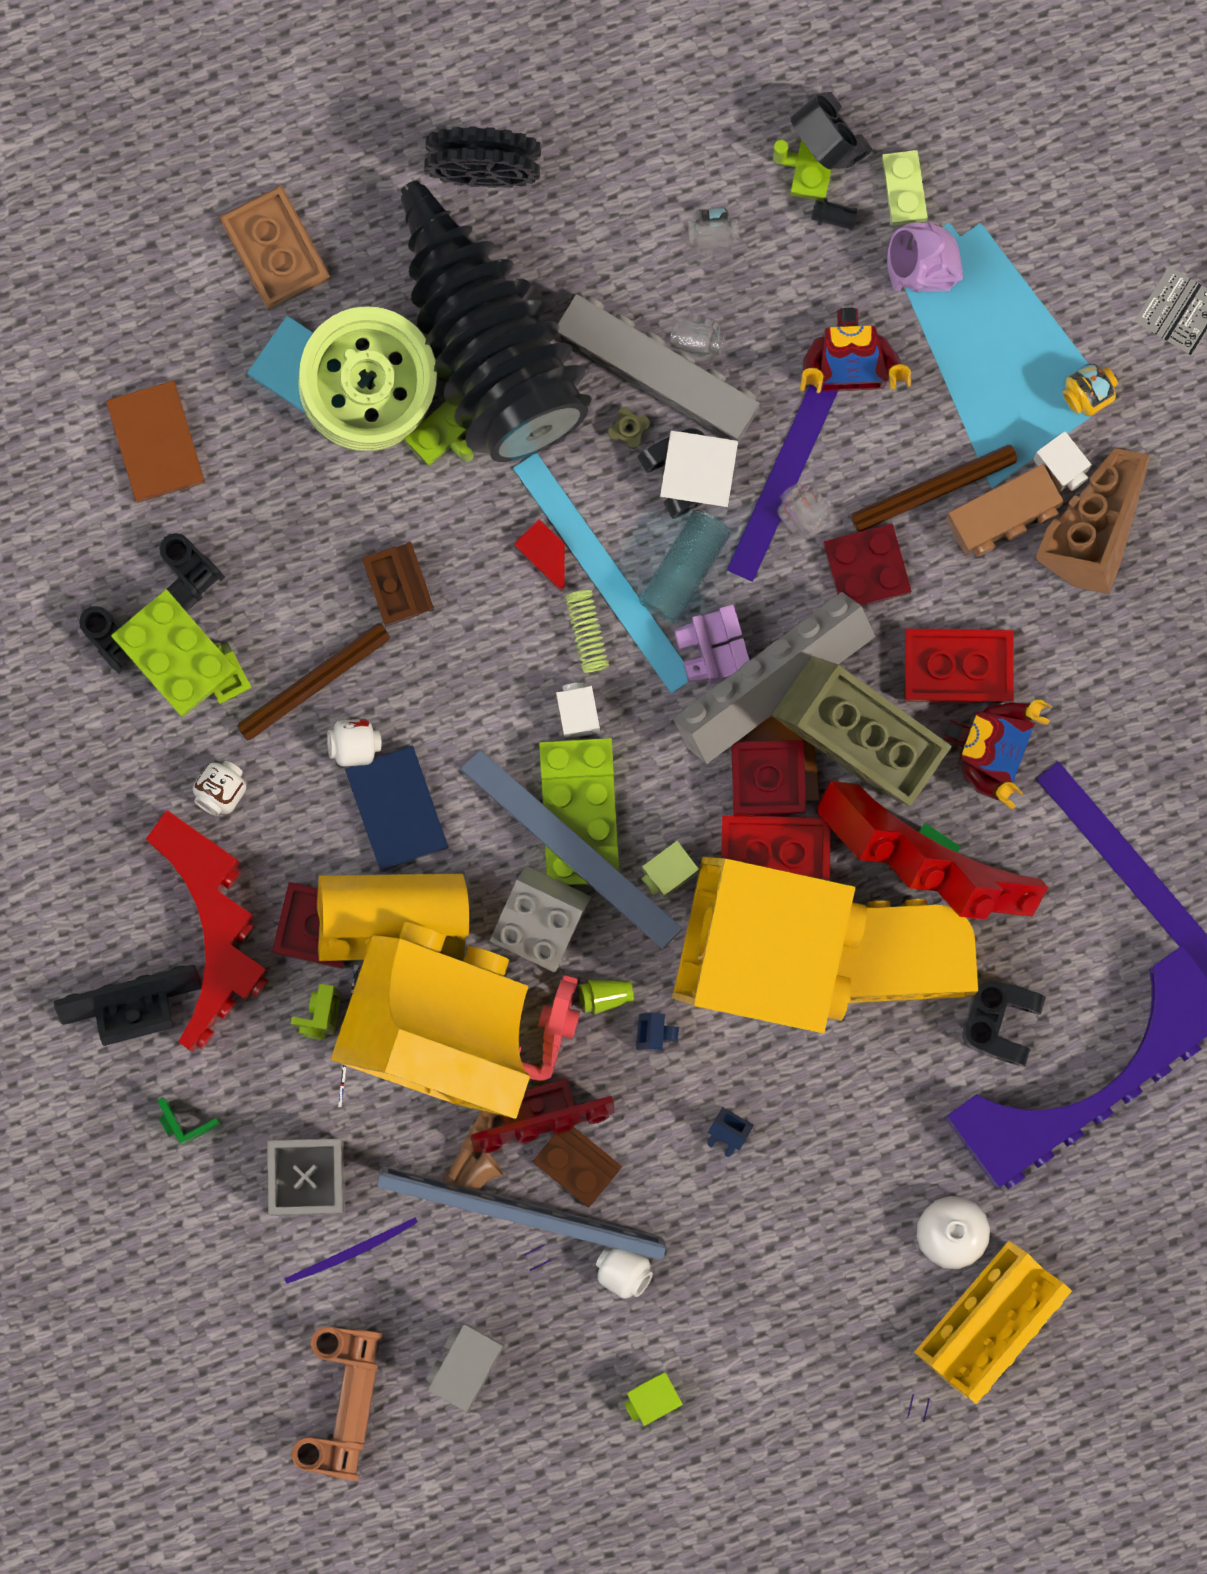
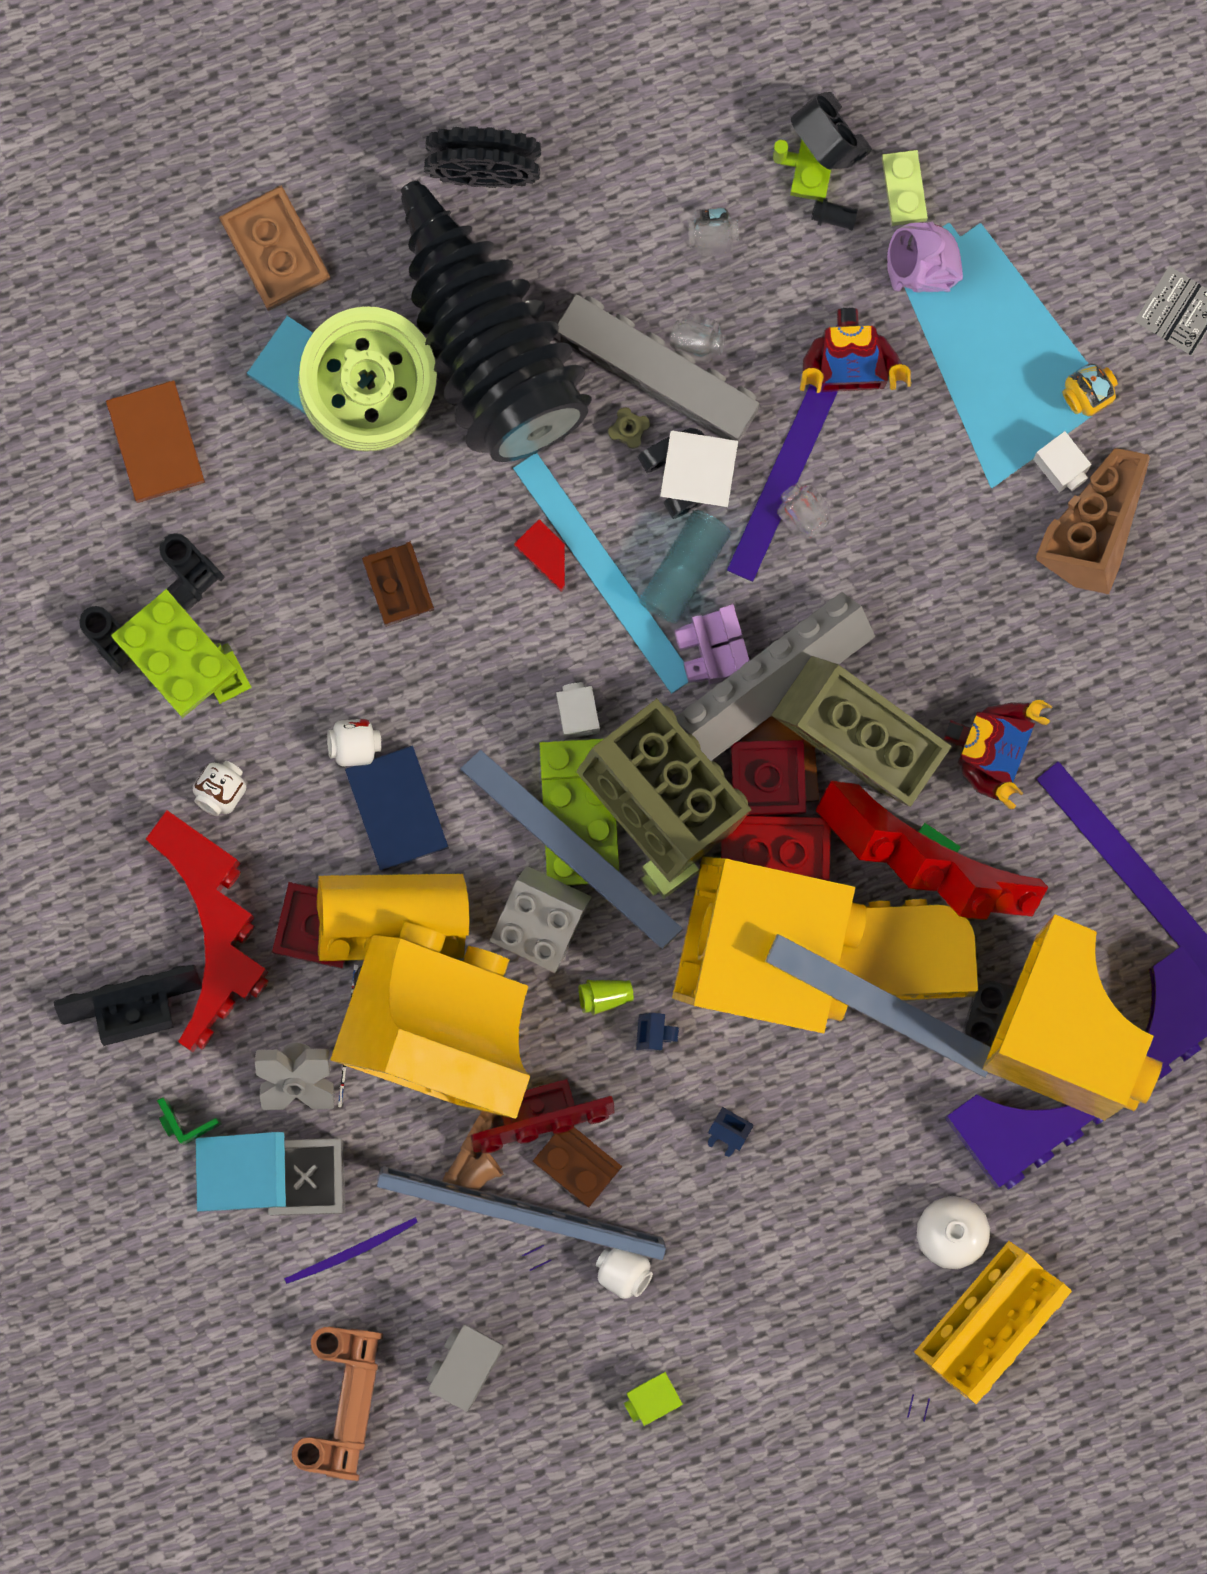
(240, 1172): none -> medium azure tile
(294, 1074): none -> light grey plant
(313, 681): reddish brown axle -> none
(325, 1008): lime bracket -> none
(439, 434): lime plate -> none
(558, 1023): coral animal -> none
(578, 596): yellowish green piece -> none
(663, 789): none -> olive brick
(868, 565): dark red plate -> none
(878, 1004): none -> sand blue piece
(934, 488): reddish brown axle -> none
(959, 666): red plate -> none
(1005, 511): medium nougat brick -> none
(1067, 1033): none -> yellow brick

